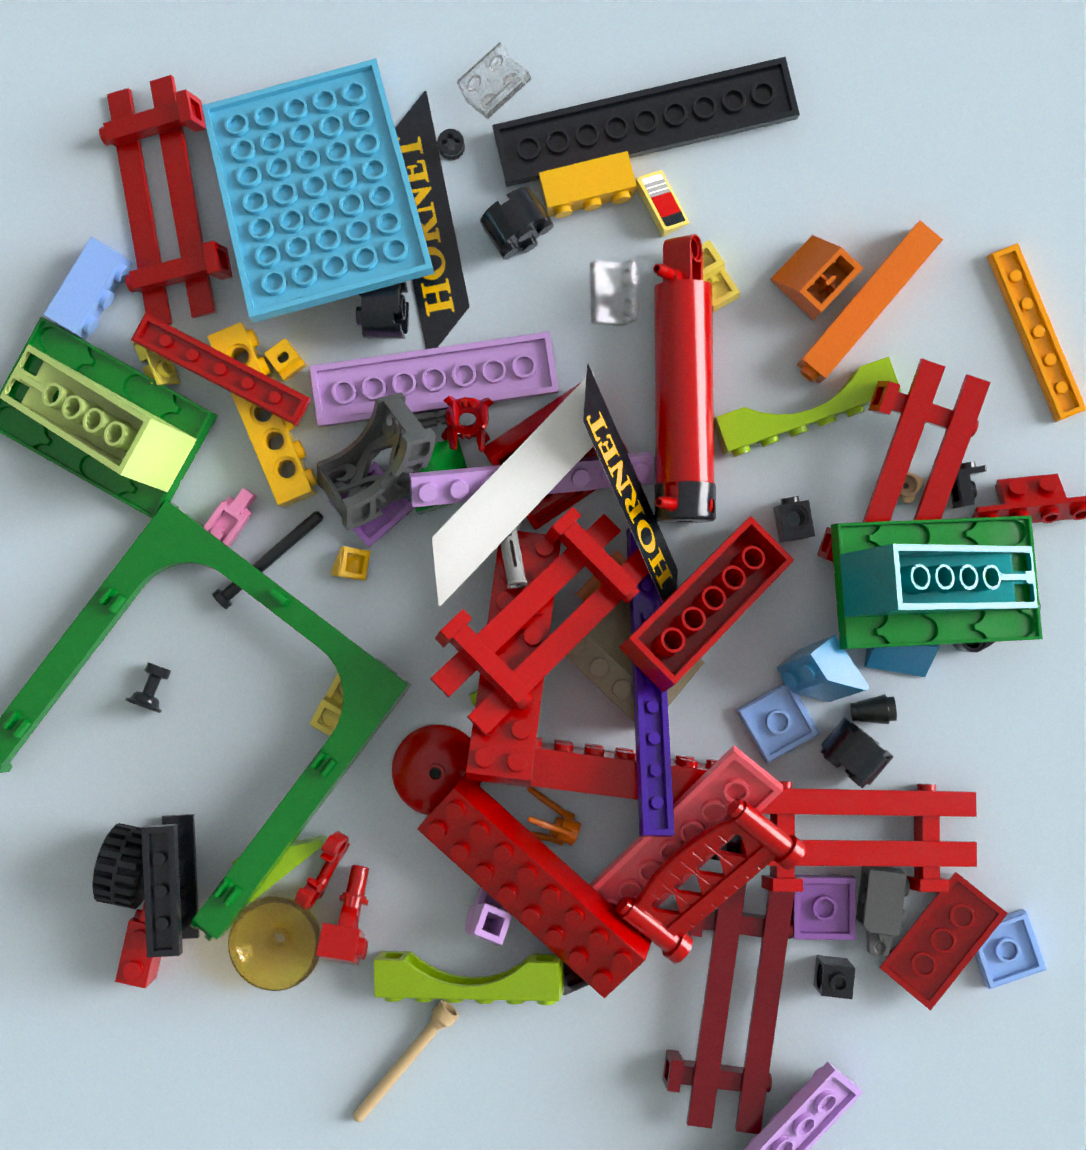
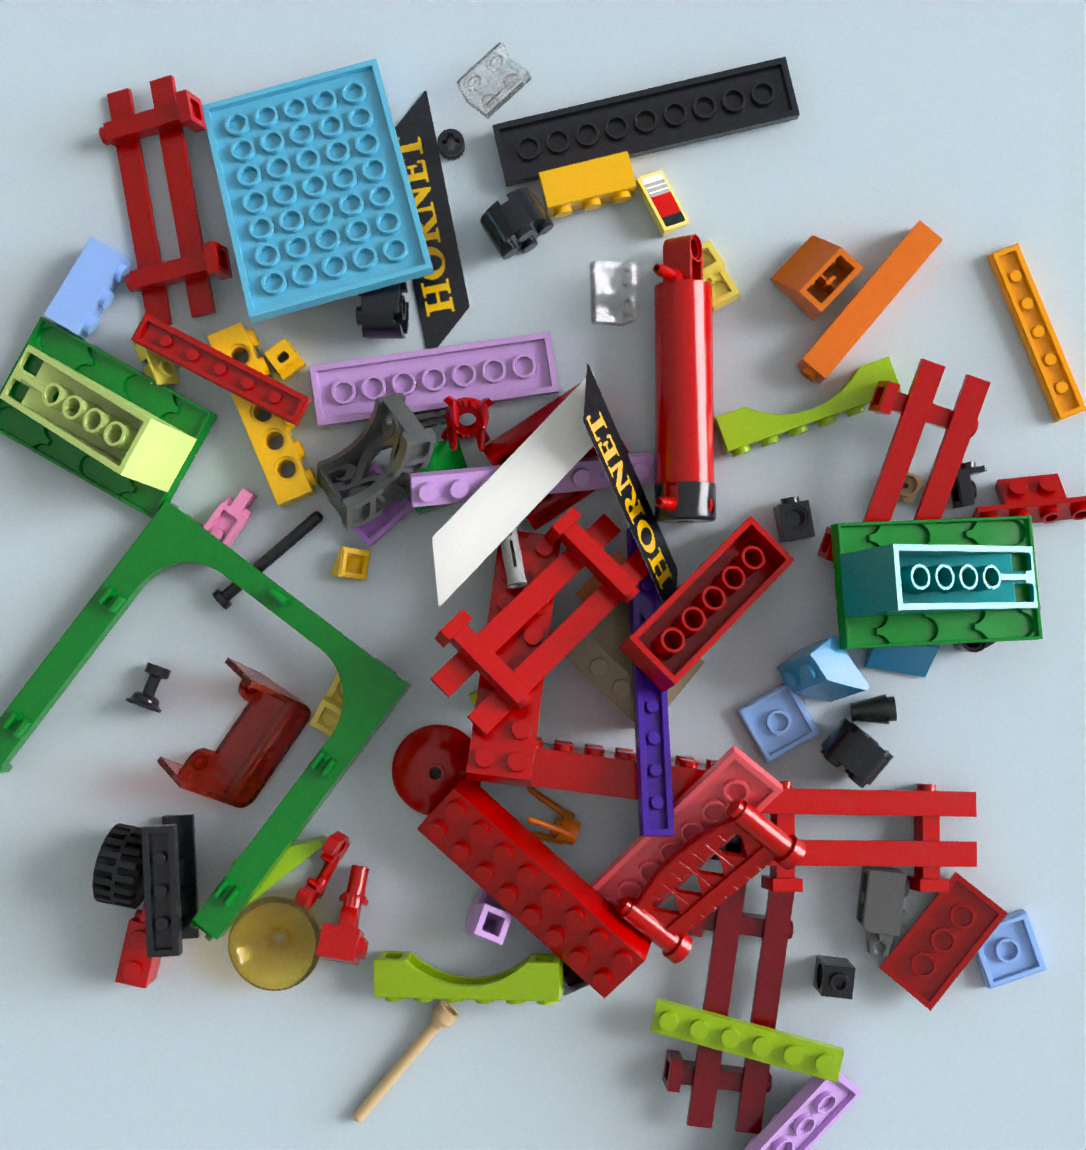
(250, 748): none -> clear red windscreen
(747, 1039): none -> lime plate
(825, 908): medium lavender plate -> none

